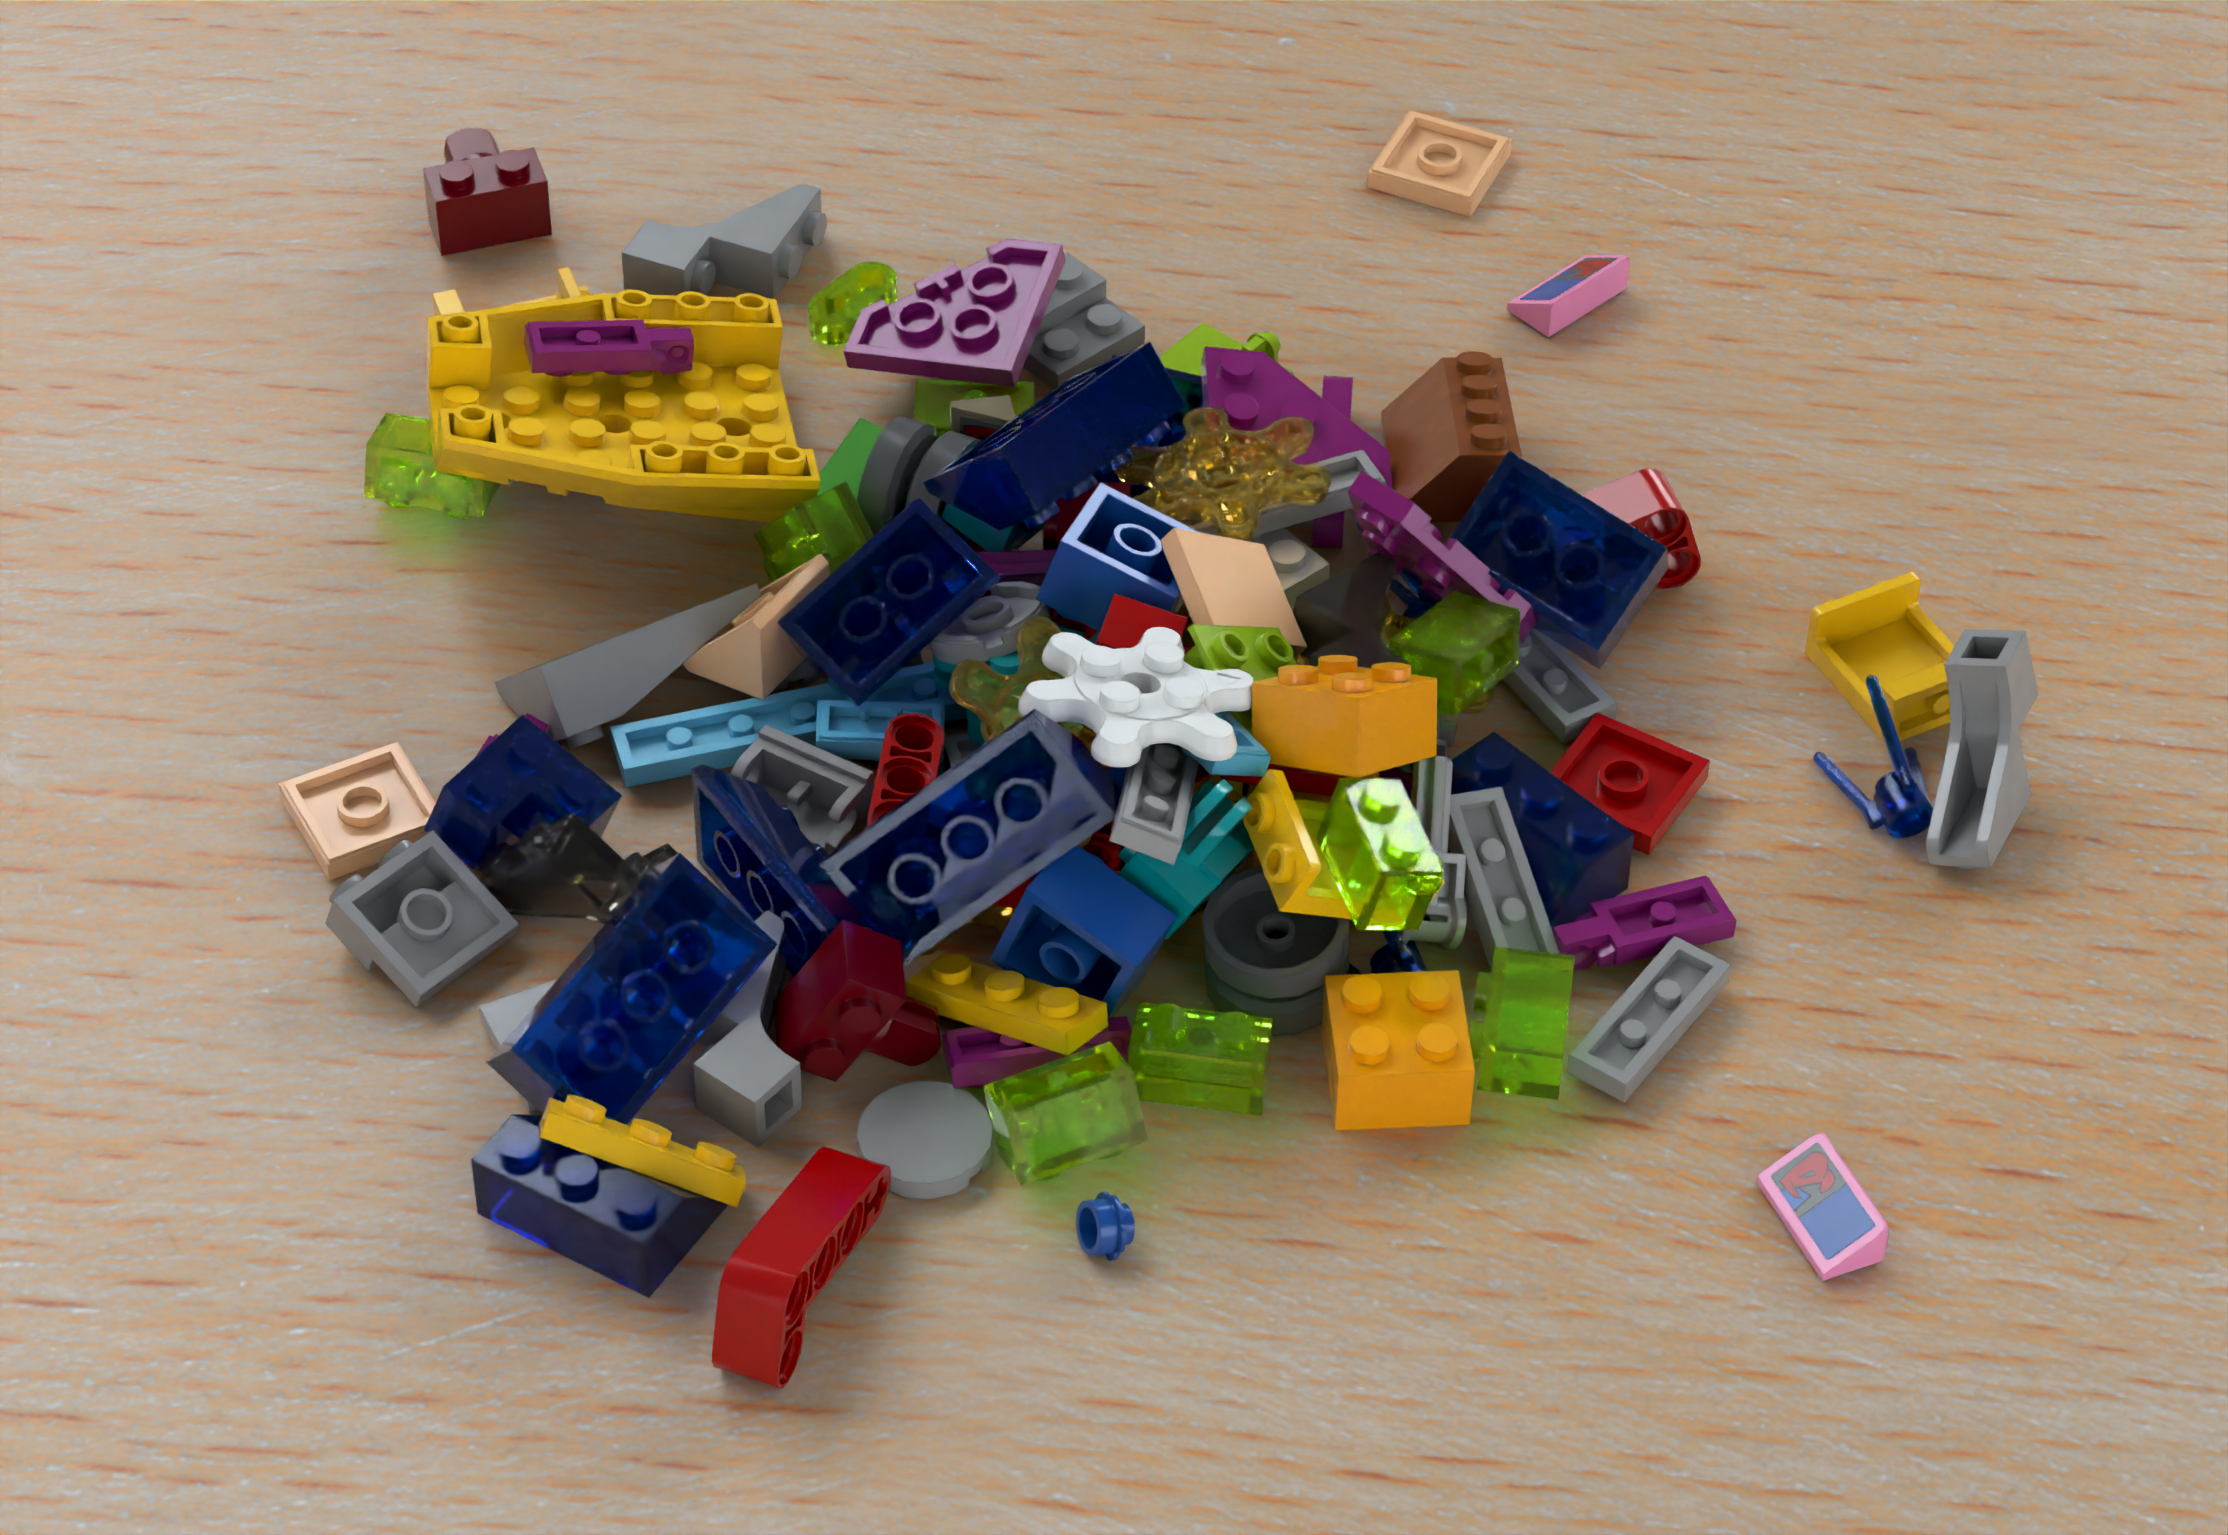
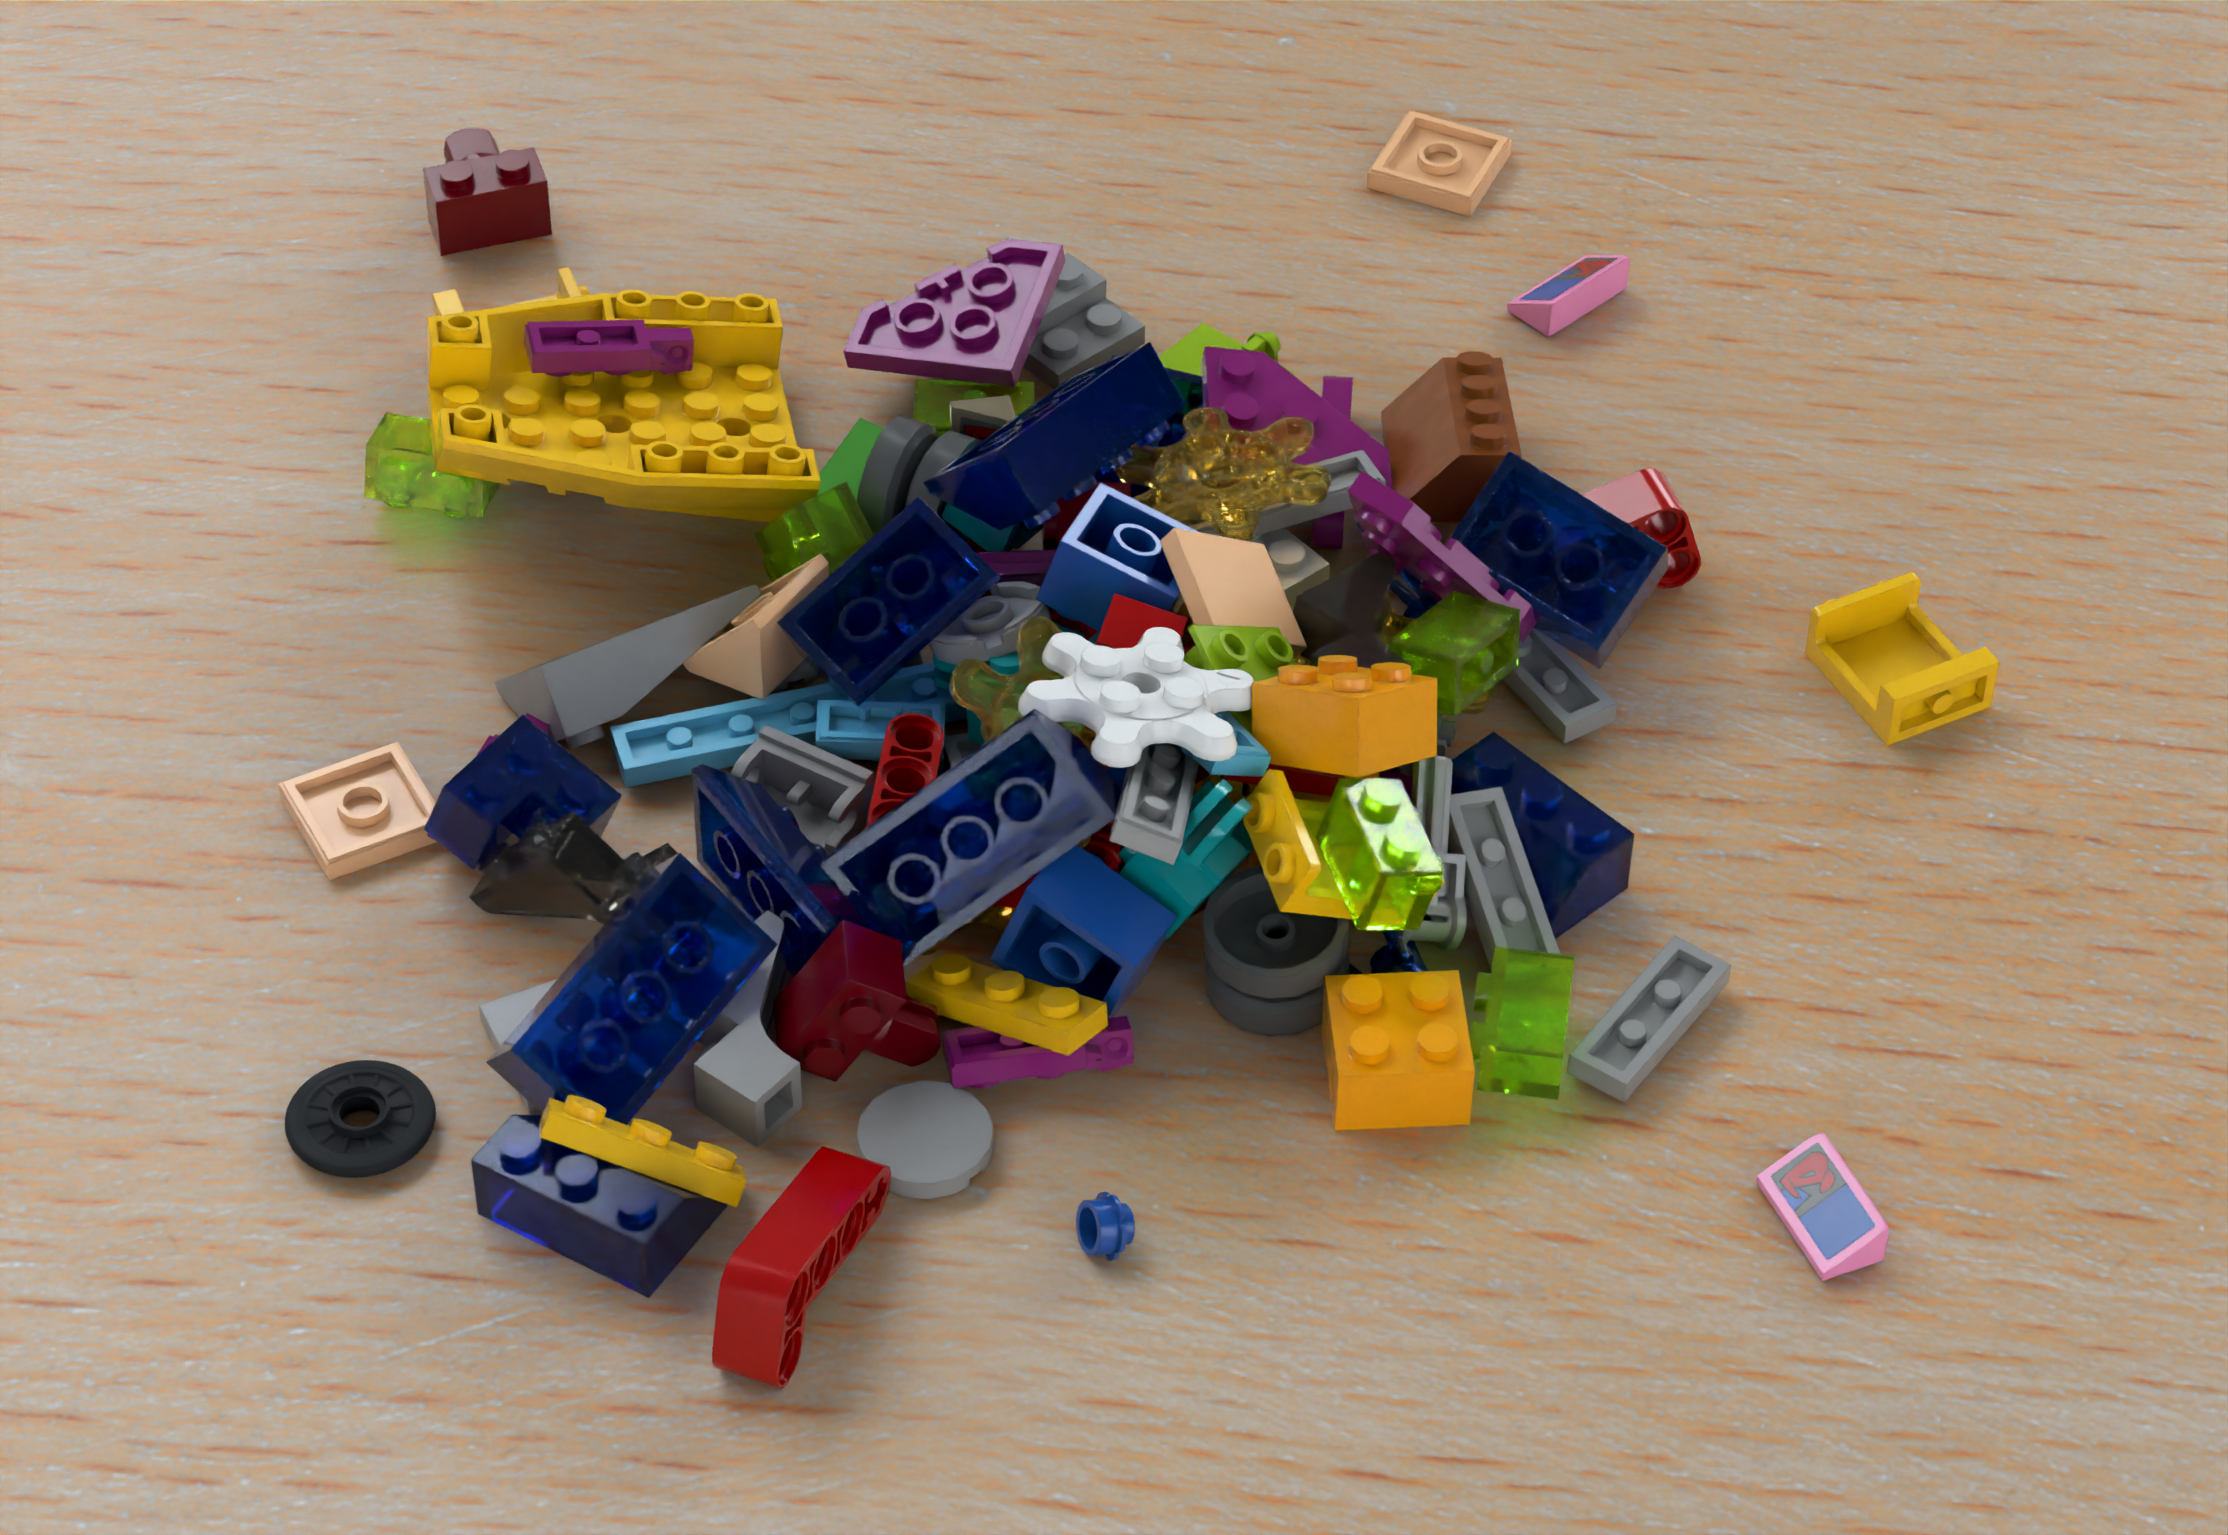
(330, 1146): none -> black wheel
(419, 917): light grey plate -> none
(745, 251): light grey arch -> none
(838, 305): clear neon green beam -> none
(1065, 1113): clear neon green brick -> none
(1201, 1057): clear neon green brick -> none
(1632, 777): red plate -> none
(1644, 922): magenta hinge -> none
(1901, 795): clear blue plant -> none
(1984, 763): light grey arch -> none

